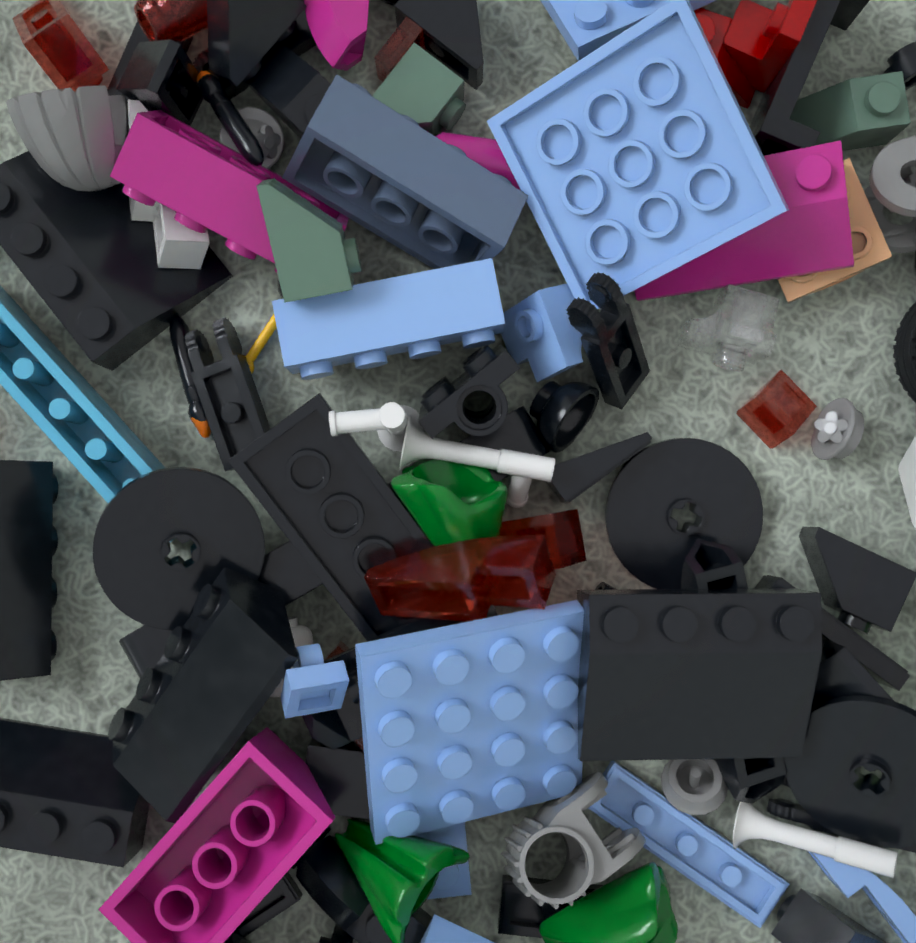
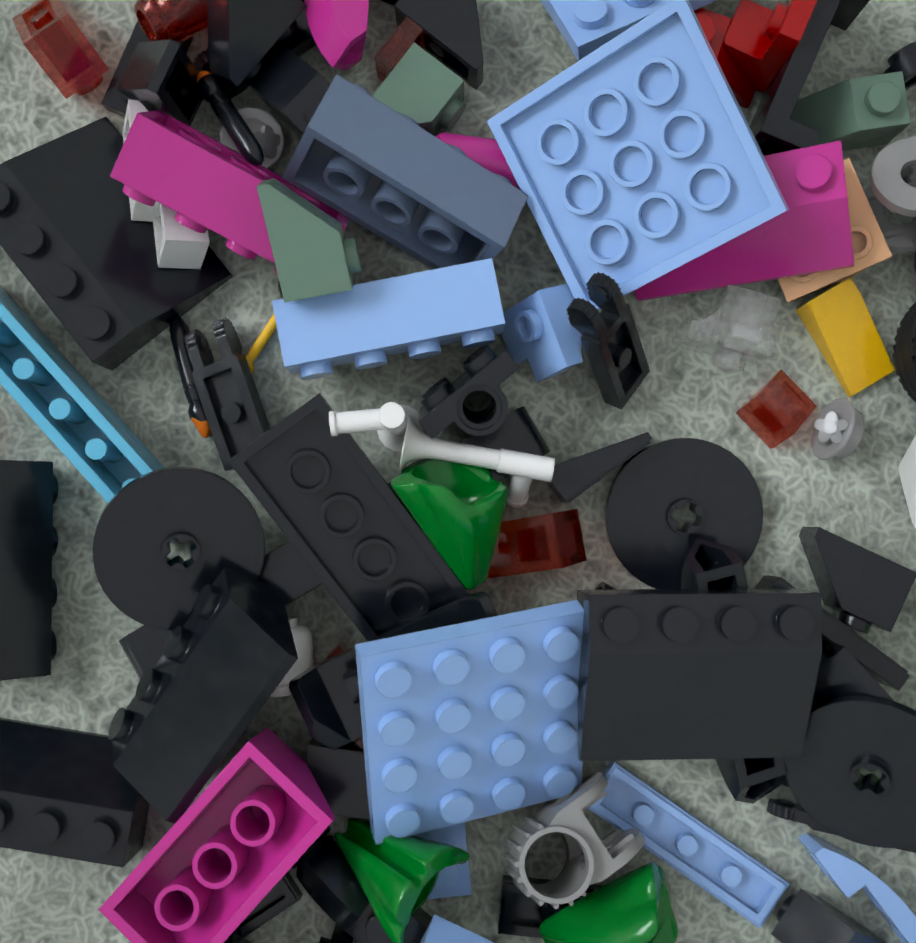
(73, 133): light grey hair -> none
(313, 684): light blue tile -> none
(465, 578): clear red slope -> none
(563, 412): black piece -> none
(694, 785): light grey hat -> none
(755, 825): white piece -> none
(846, 336): none -> yellow slope

